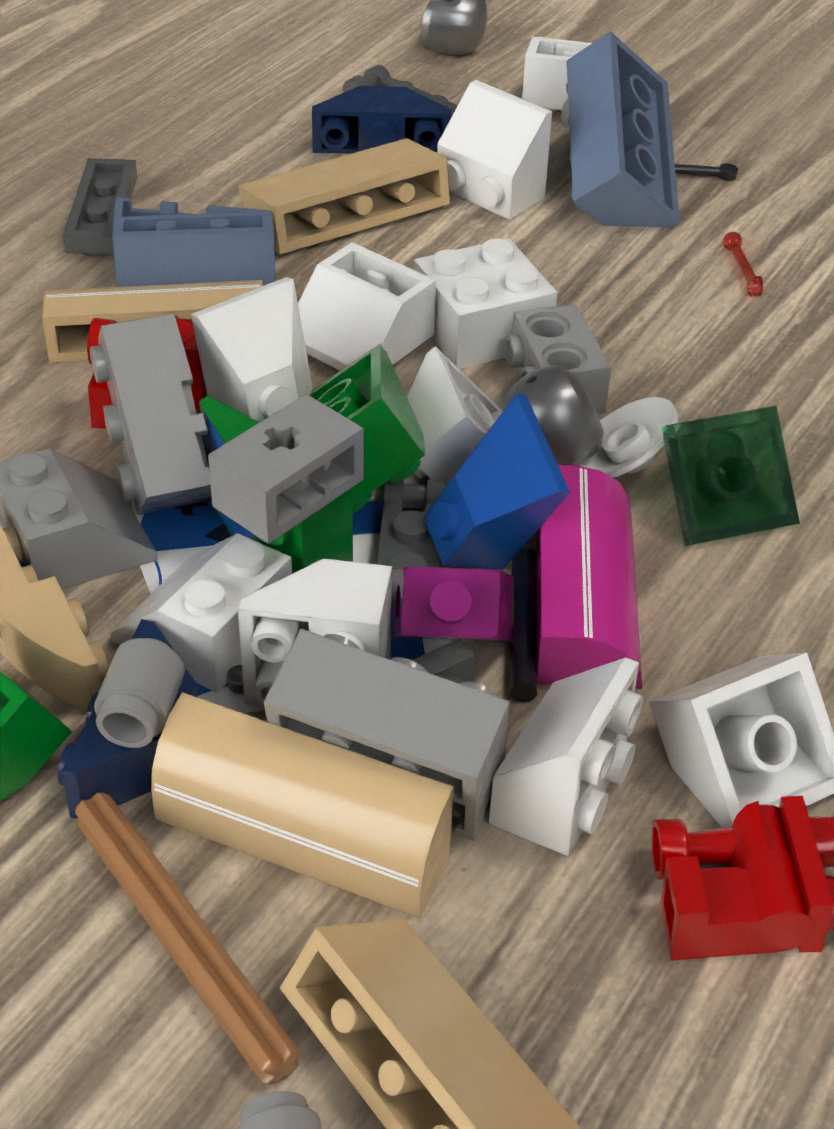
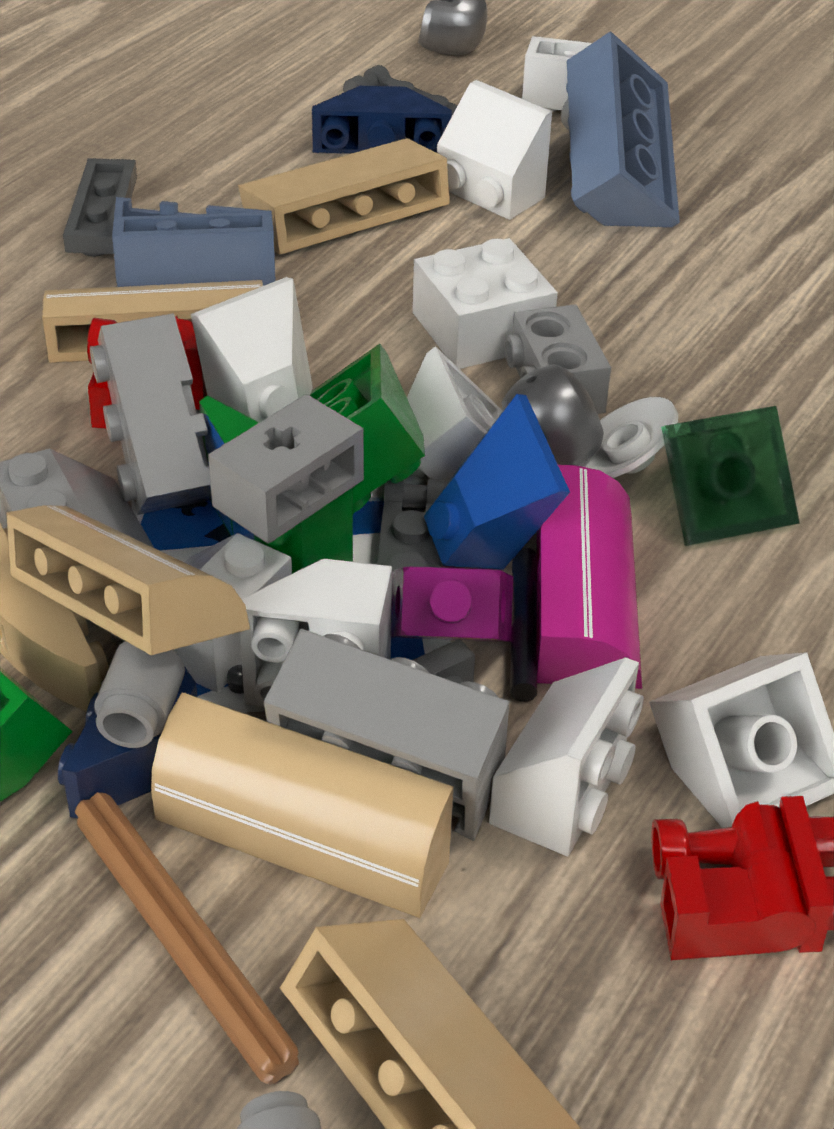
(120, 581): none -> tan brick
(365, 302): white slope -> none
(726, 171): black hinge -> none
(732, 242): clear red hinge -> none

